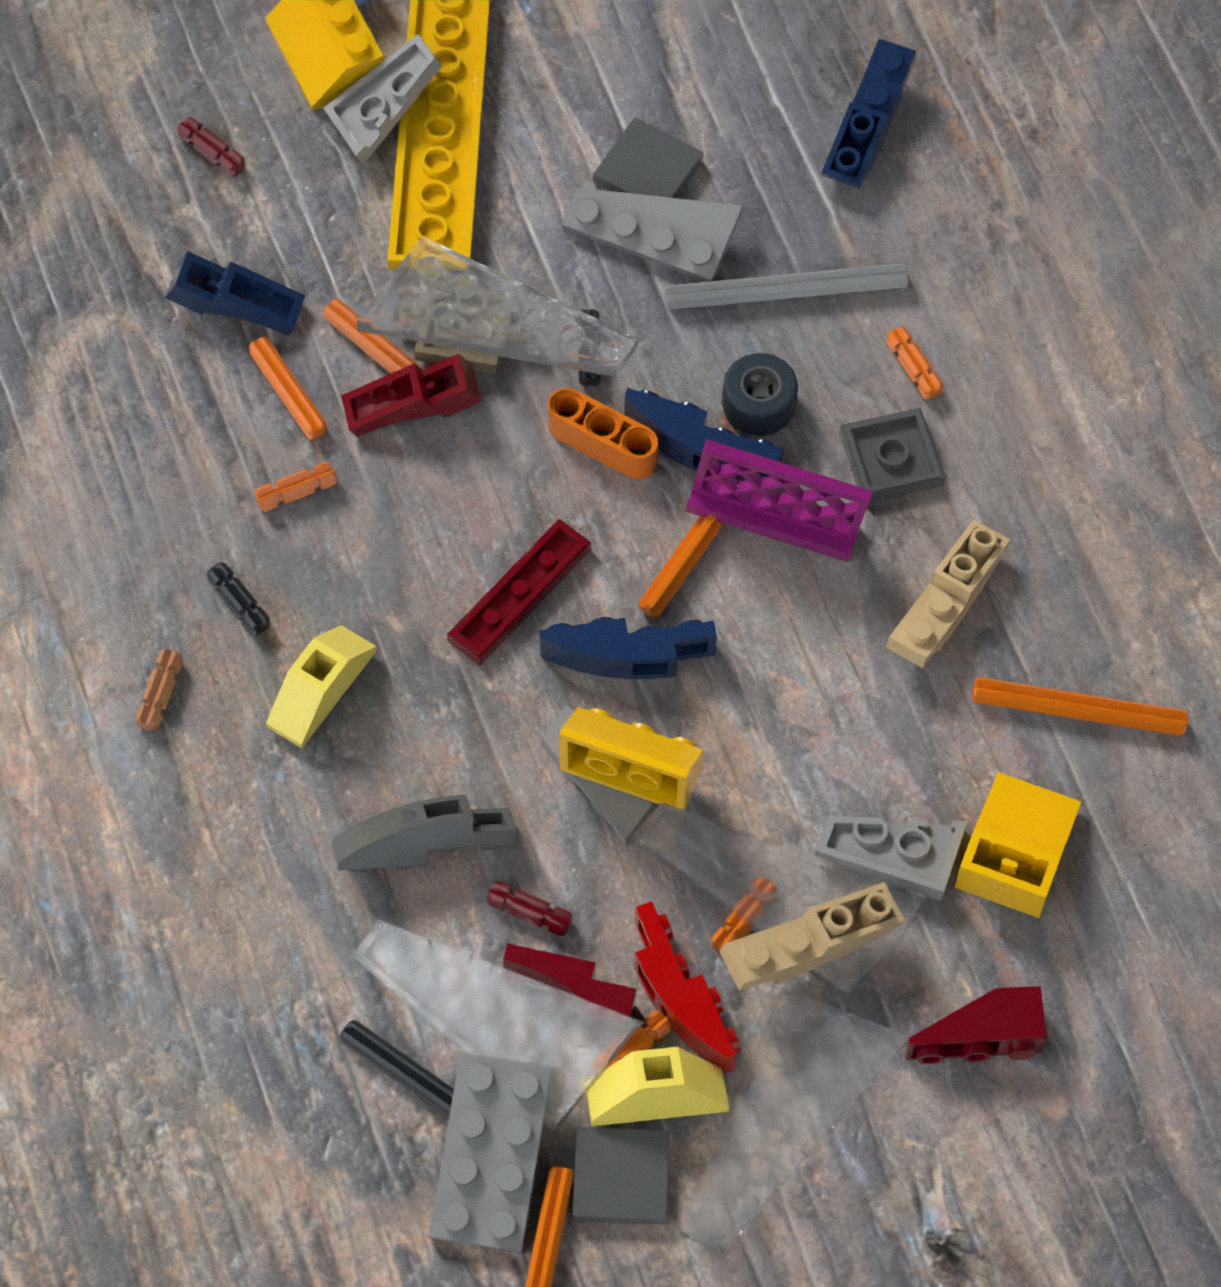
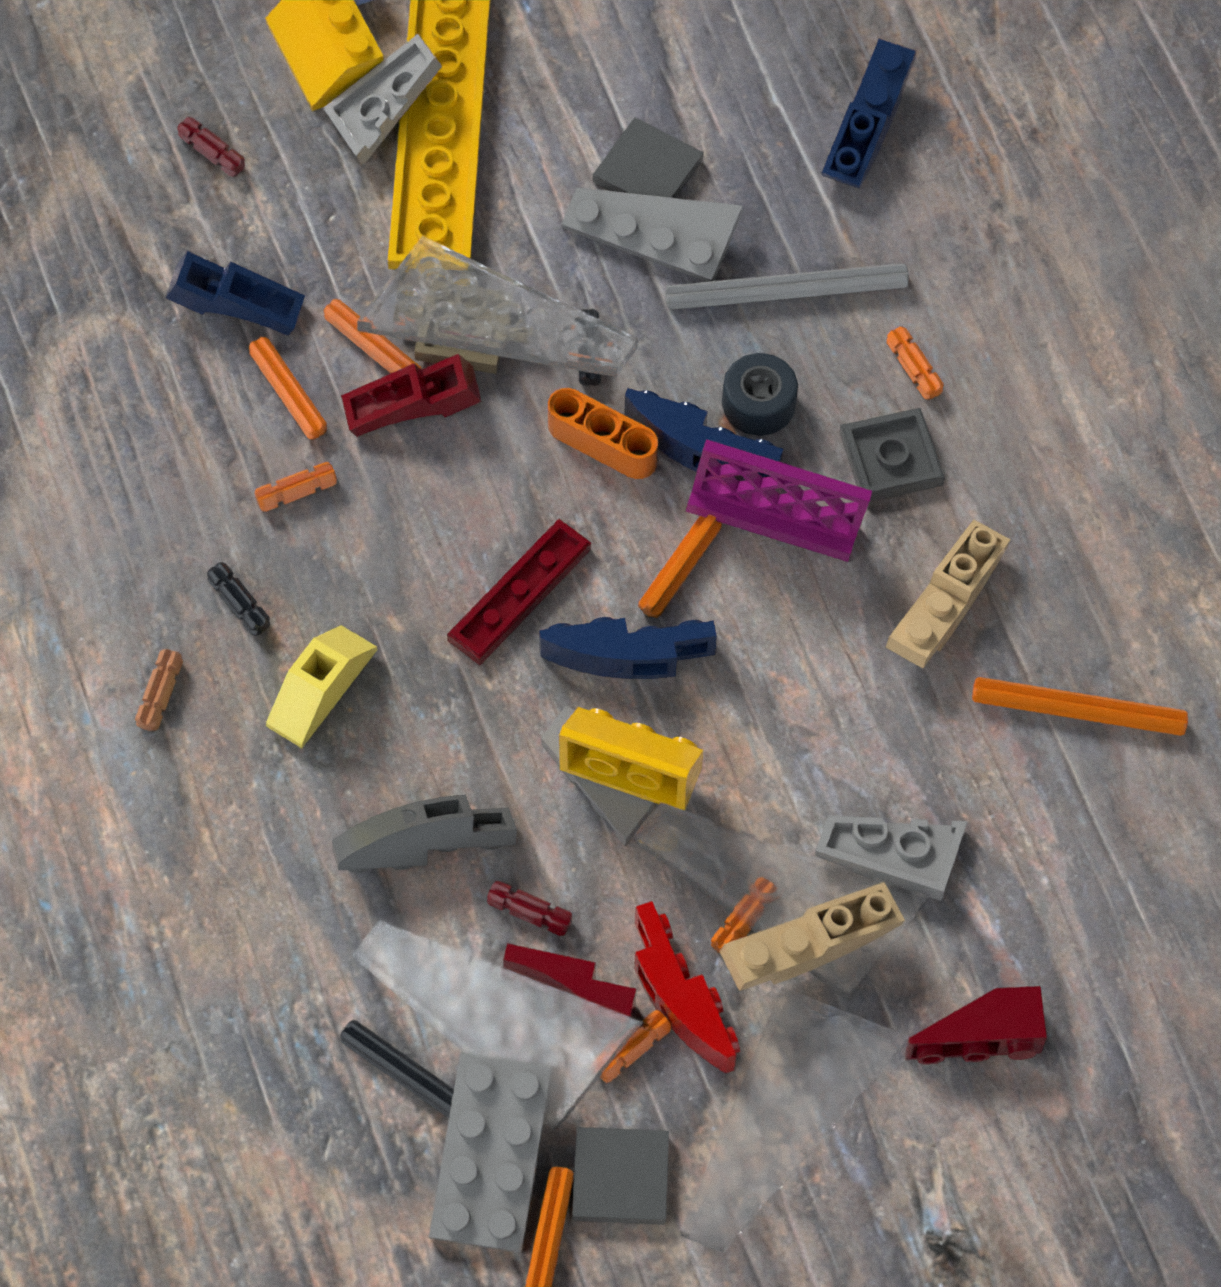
(657, 1086): light yellow slope -> none
(1017, 844): yellow slope -> none

